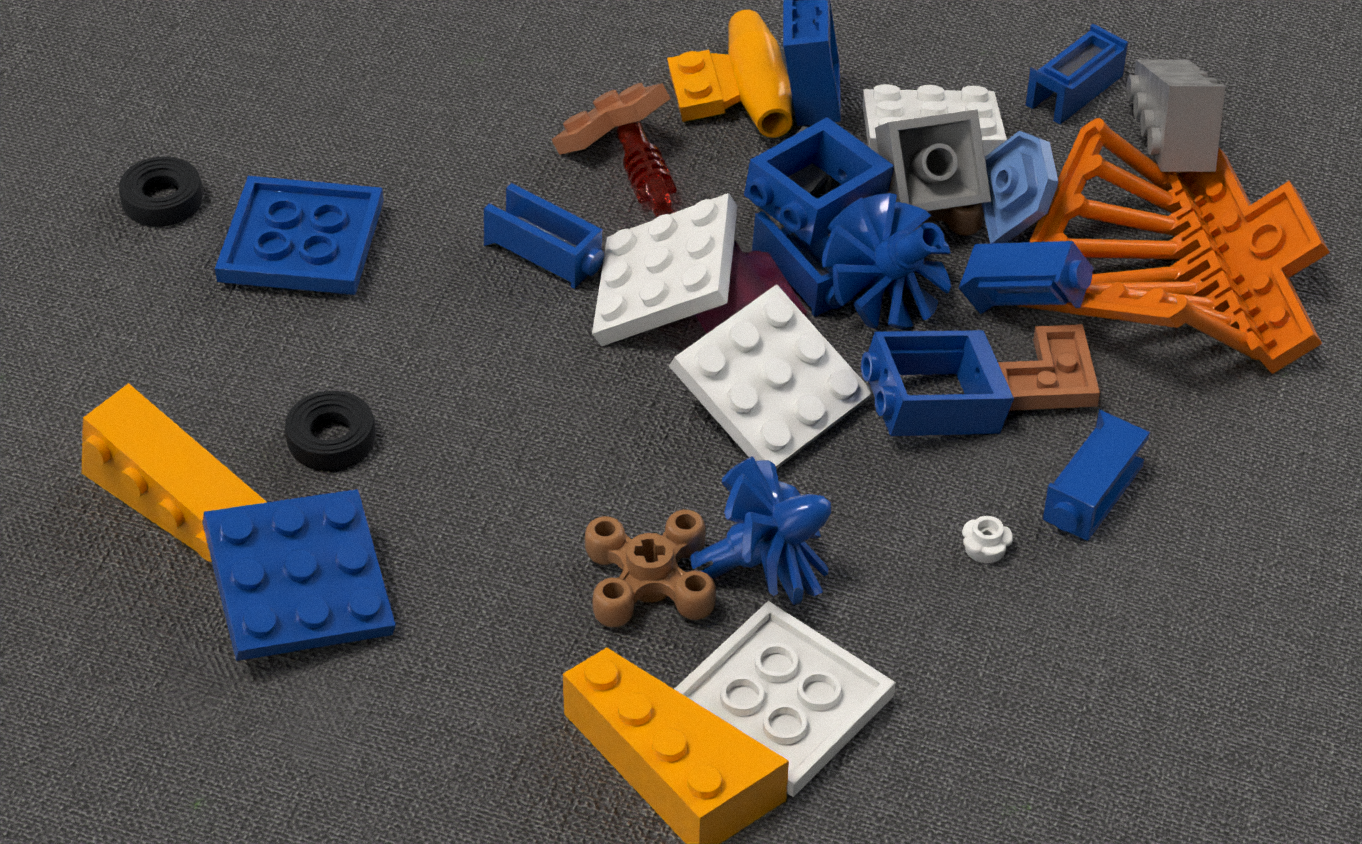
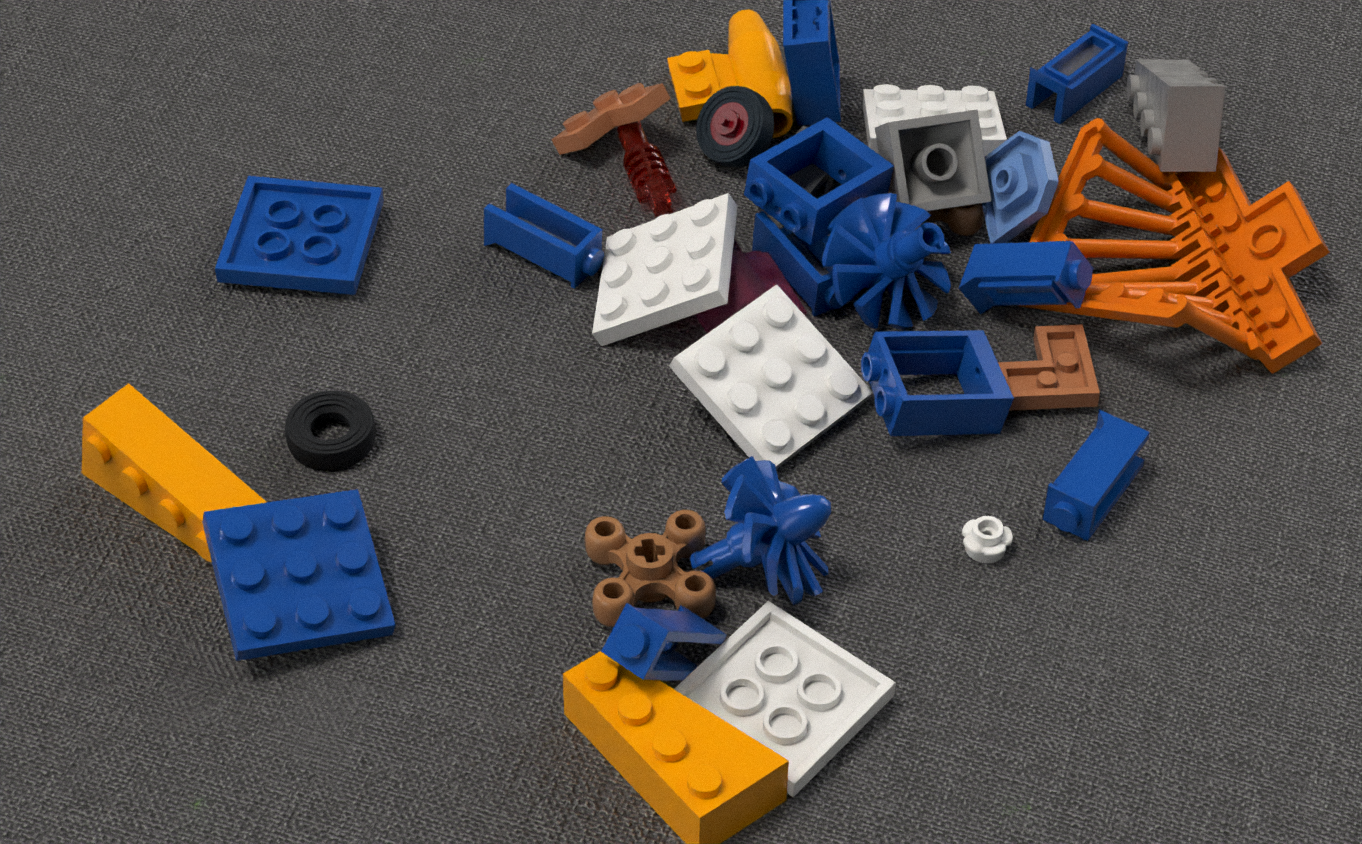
(162, 210): black tyre -> none
(647, 641): none -> blue window
(735, 126): none -> black wheel

